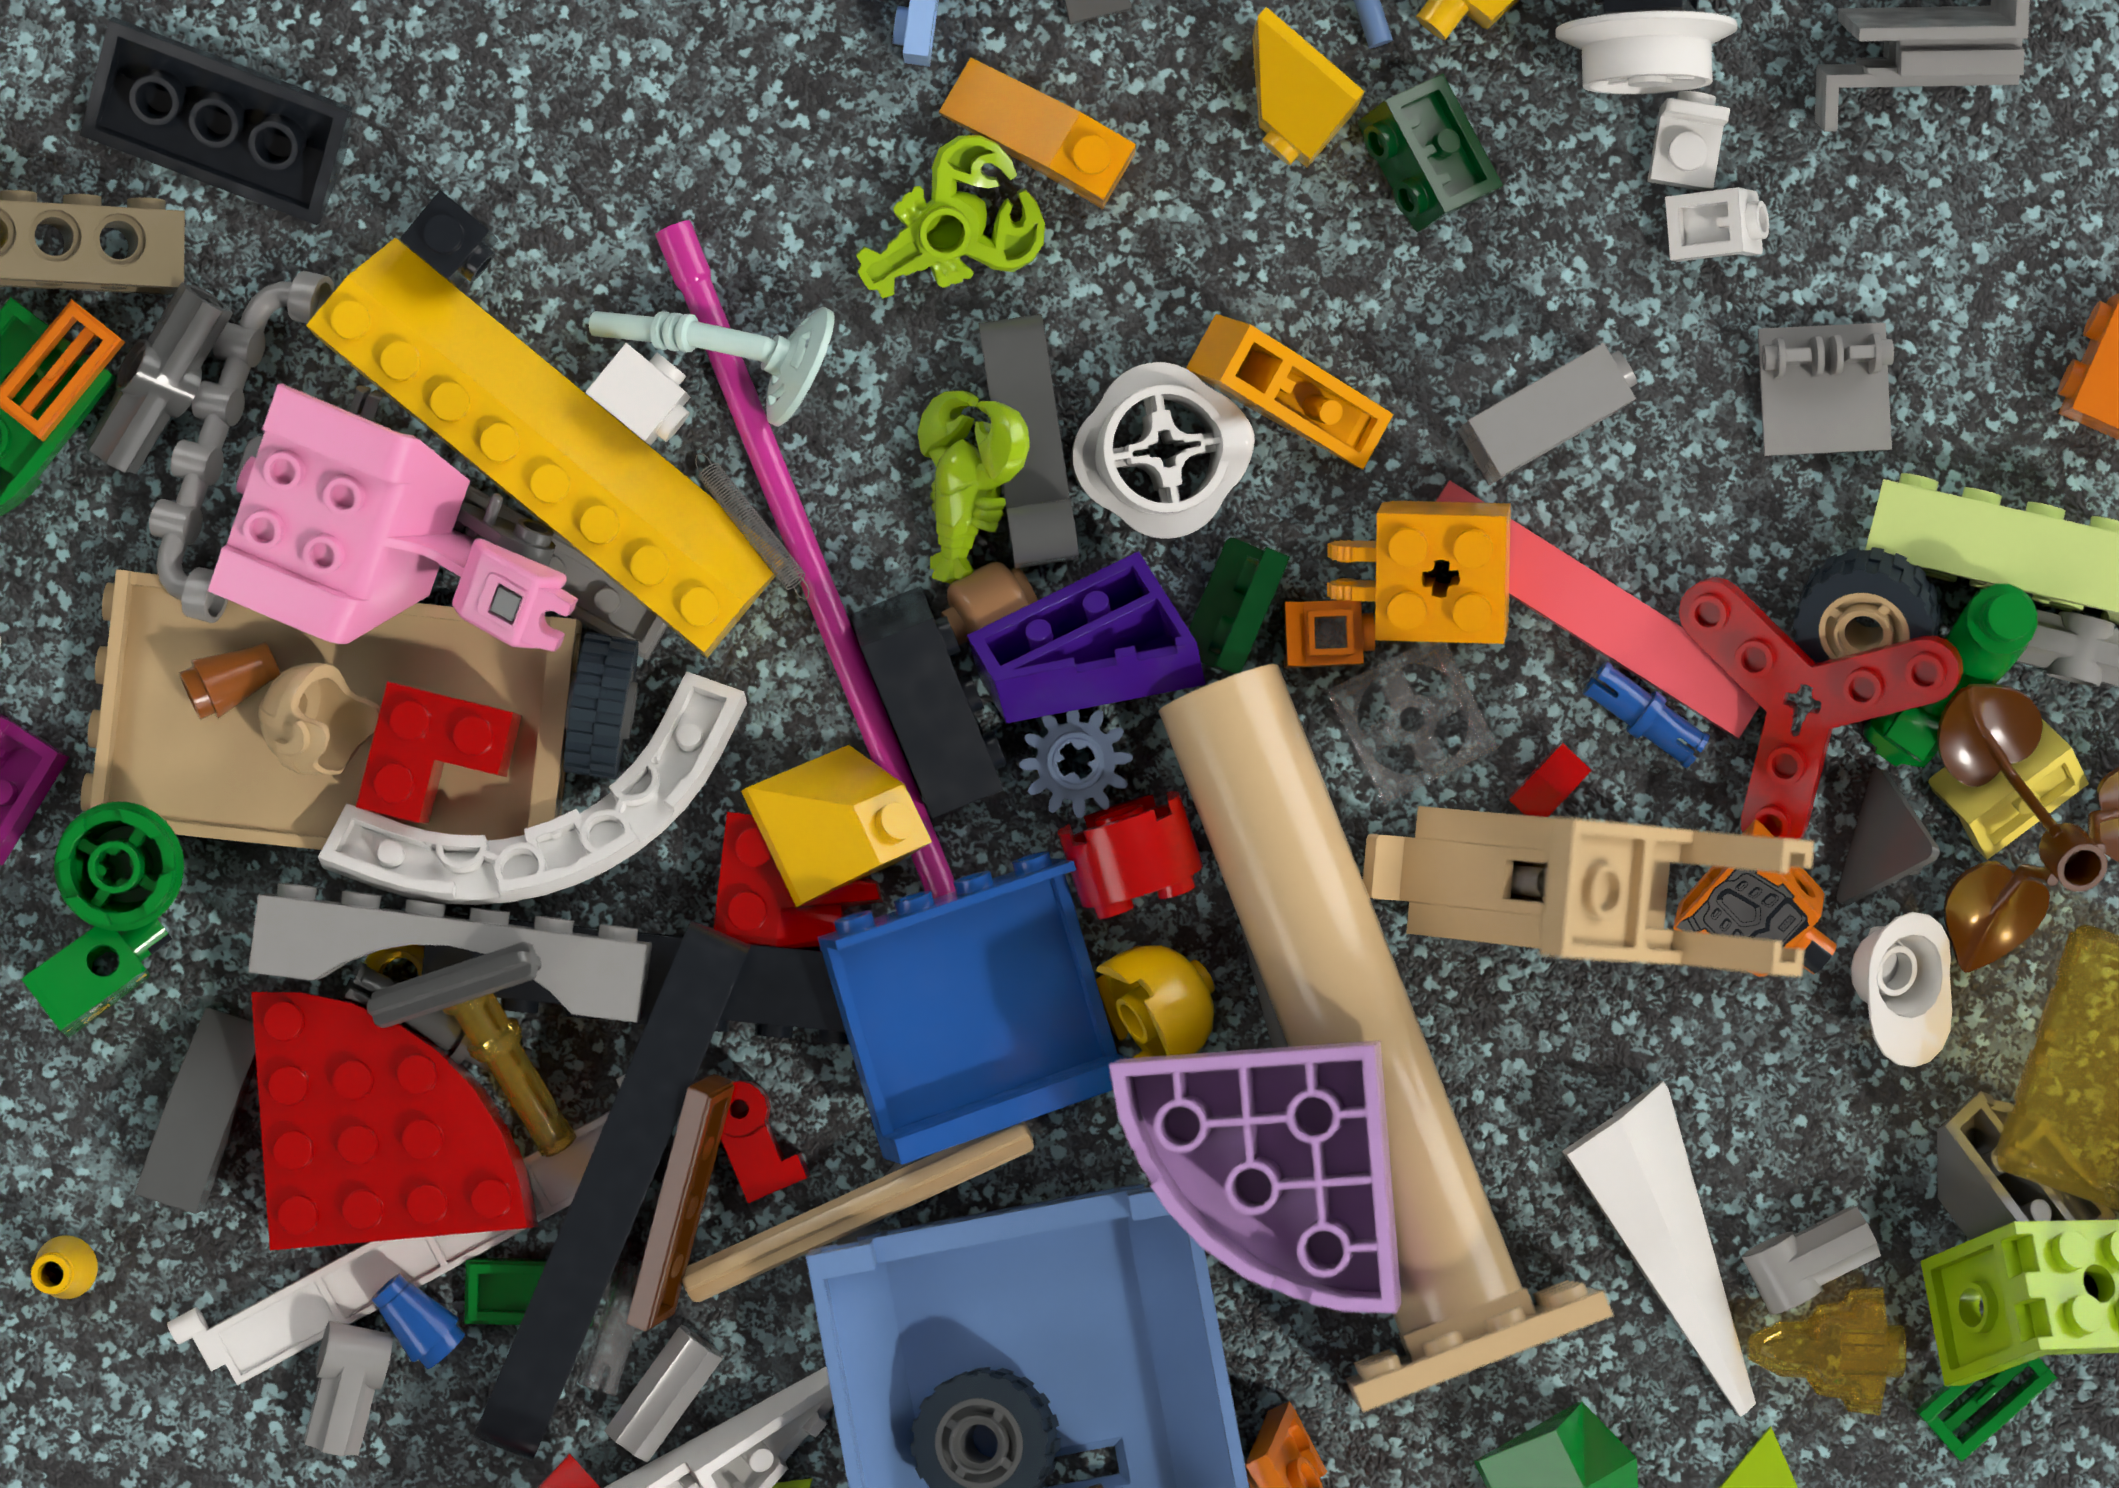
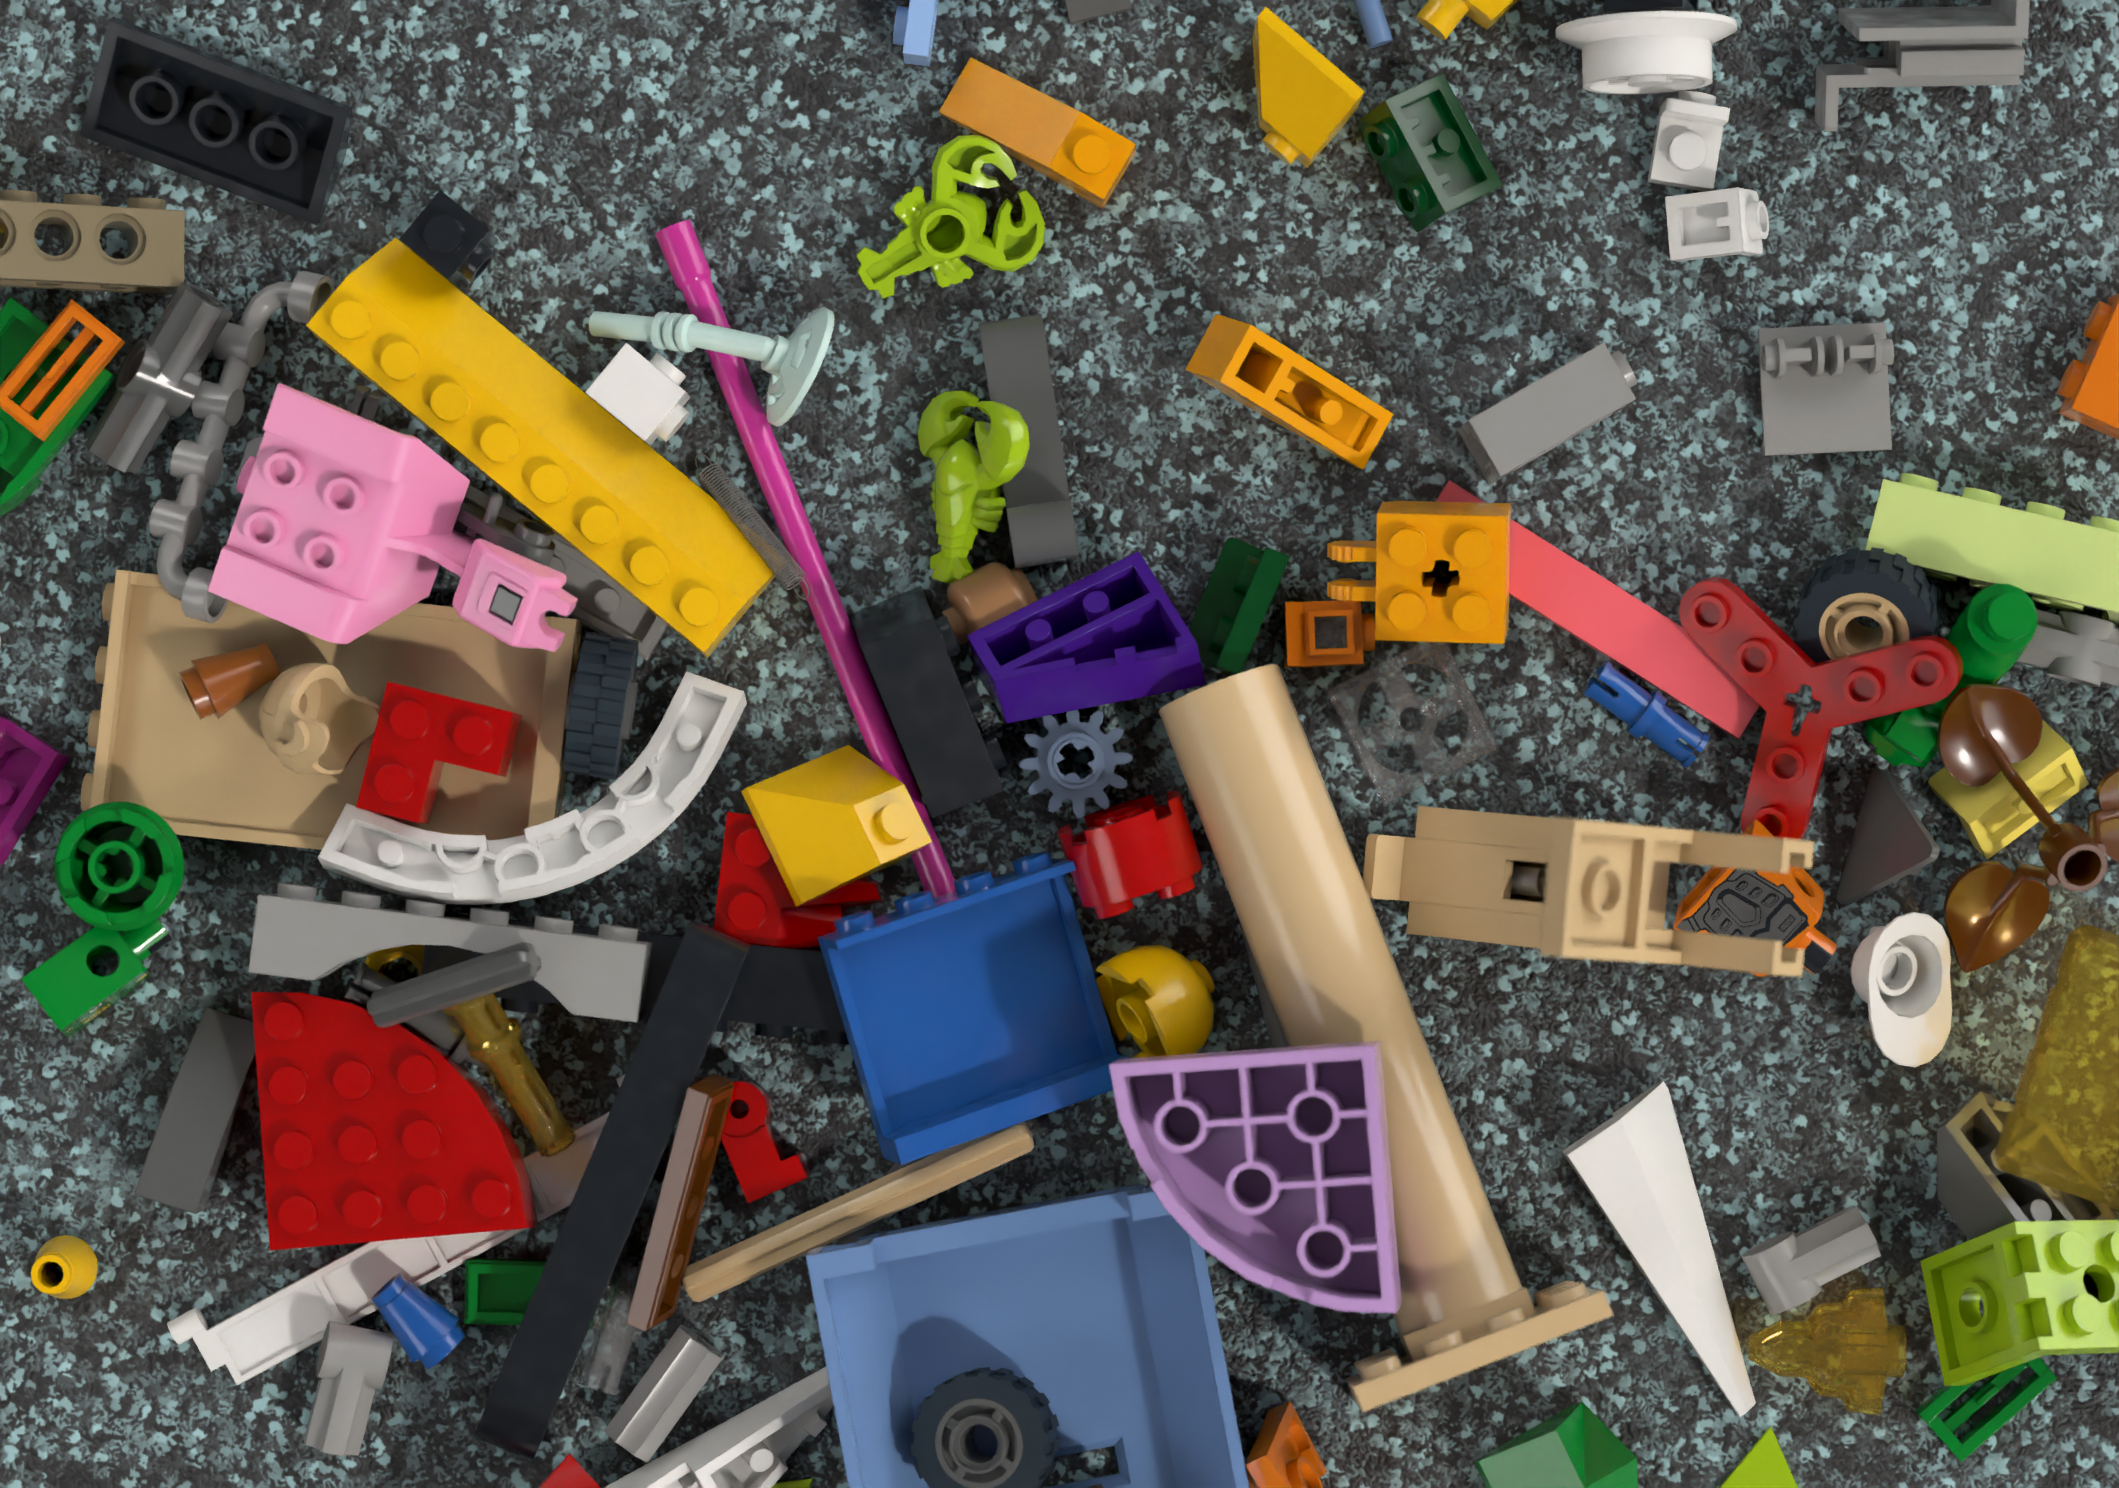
(1227, 440): white piece -> none
(1550, 783): red piece -> none

